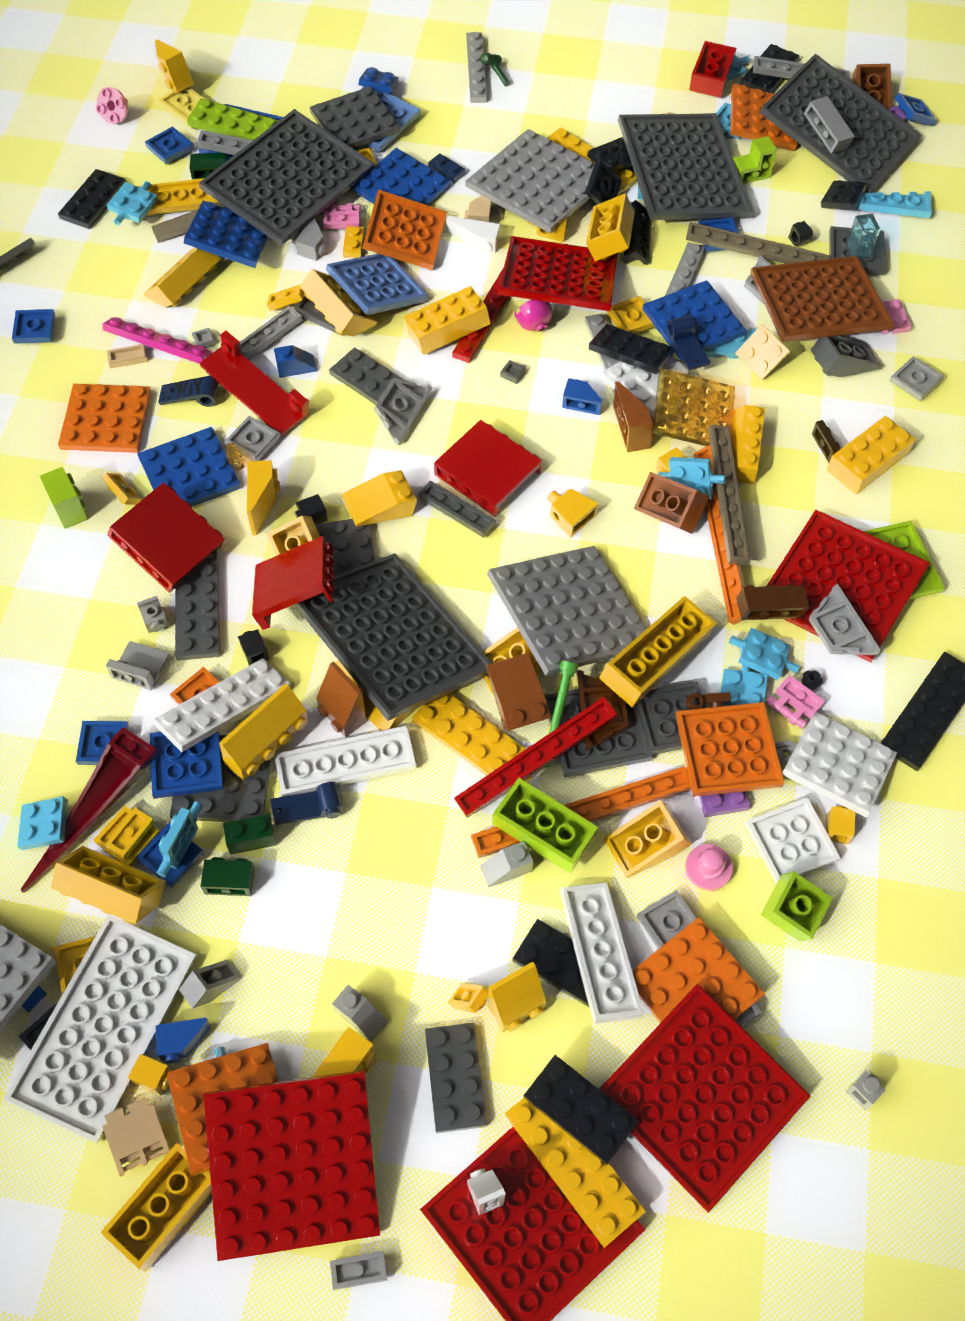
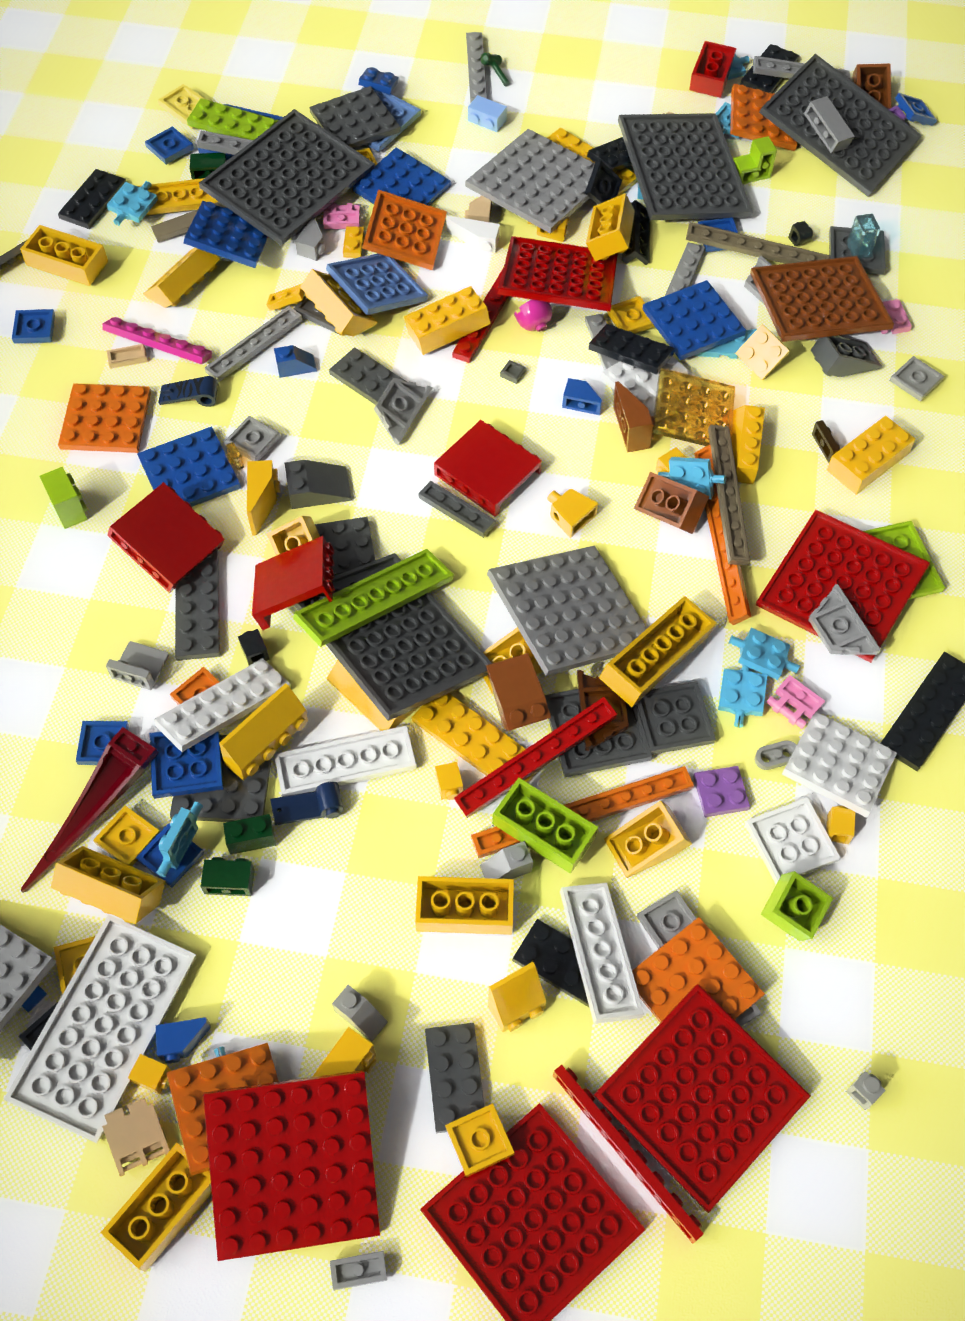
(42, 823): medium azure plate -> none
(64, 255): none -> yellow brick
(112, 105): bright pink plate -> none
(122, 488): yellow plate -> none
(130, 833): yellow plate -> none
(152, 614): light grey brick -> none
(173, 67): yellow slope -> none
(203, 338): light grey tile -> none
(208, 983): light grey slope -> none
(253, 387): red bracket -> none
(312, 507): black brick -> none
(316, 483): none -> dark grey slope
(341, 701): dark orange slope -> none
(373, 597): none -> lime plate
(380, 499): yellow slope -> none
(447, 167): dark blue plate -> none
(448, 780): none -> yellow brick
(464, 905): none -> yellow brick
(469, 998): yellow plate -> none
(479, 1140): none -> yellow plate
(486, 1190): white slope -> none
(487, 113): none -> light blue brick
(567, 671): bright green piece -> none
(580, 1109): black plate -> none
(584, 1180): yellow plate -> none
(633, 1159): none -> red plate
(683, 337): dark blue door -> none
(708, 867): bright pink plate -> none
(713, 699): reddish brown plate -> none
(729, 749): orange plate -> none
(772, 602): reddish brown brick -> none
(810, 684): black plate -> none
(844, 195): black plate -> none
(894, 203): medium azure wing -> none

